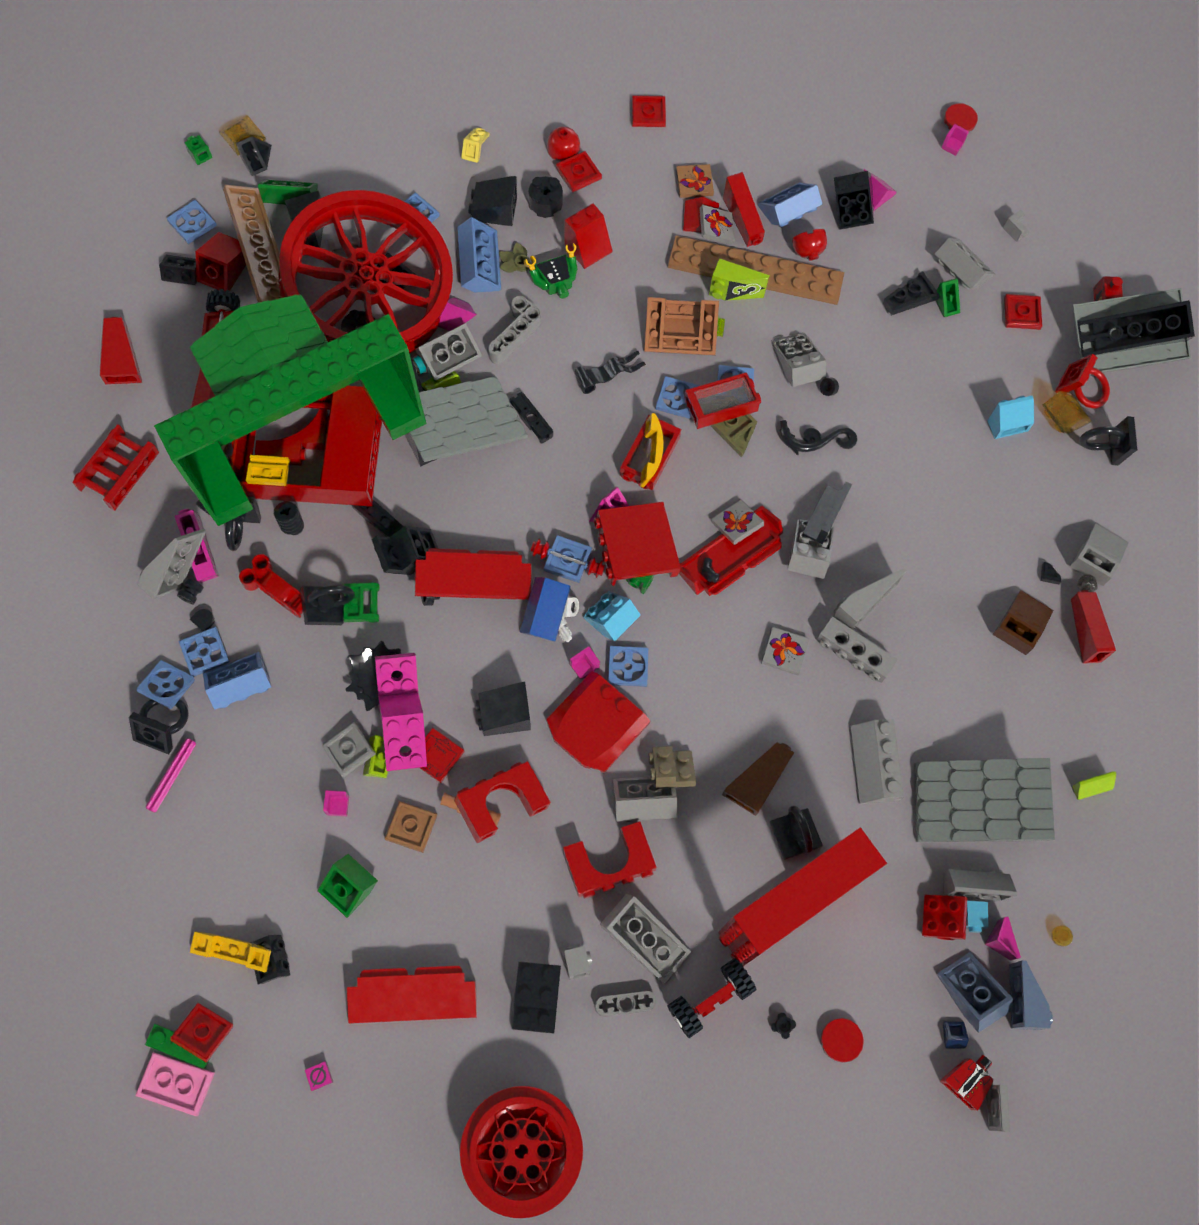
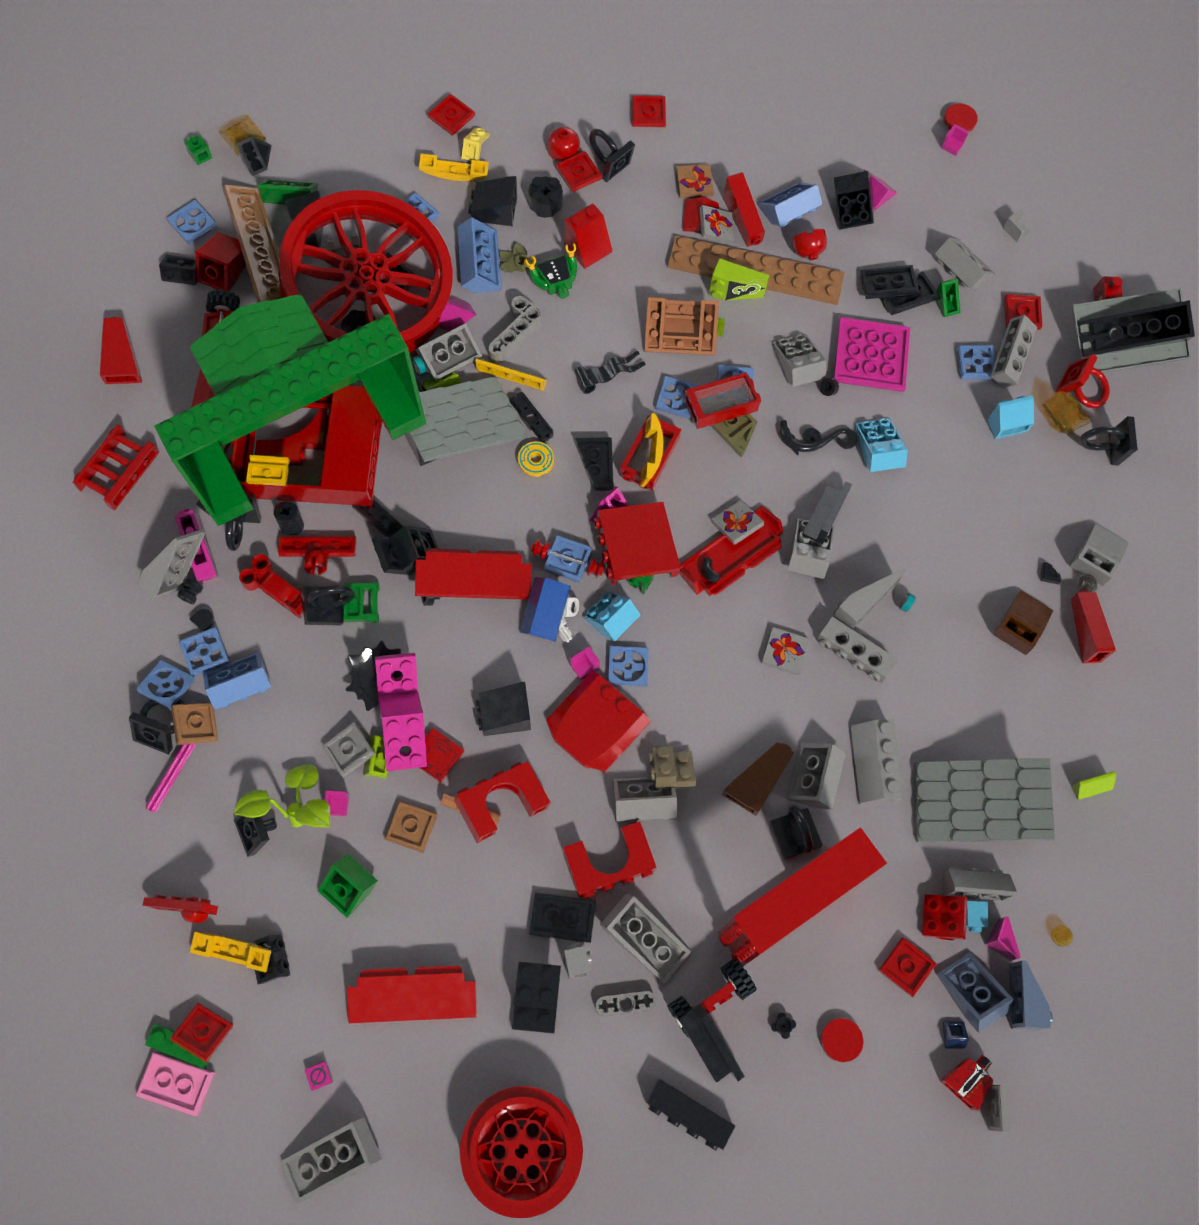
(191, 908): none -> red plate
(194, 723): none -> medium nougat tile
(254, 832): none -> black tile
(313, 813): none -> lime plant
(317, 550): none -> red plate
(331, 1160): none -> light grey slope
(451, 114): none -> red plate
(453, 170): none -> yellow slope
(510, 374): none -> yellow slope
(536, 449): none -> yellow tile
(562, 917): none -> black tile
(598, 461): none -> black wing
(617, 158): none -> black tile
(690, 1114): none -> black brick
(710, 1044): none -> black panel
(816, 775): none -> light grey slope
(872, 354): none -> dark pink plate
(881, 445): none -> medium azure slope
(889, 282): none -> black tile
(907, 602): none -> teal tile
(907, 967): none -> red tile
(990, 360): none -> medium blue piece
(1013, 351): none -> light grey brick

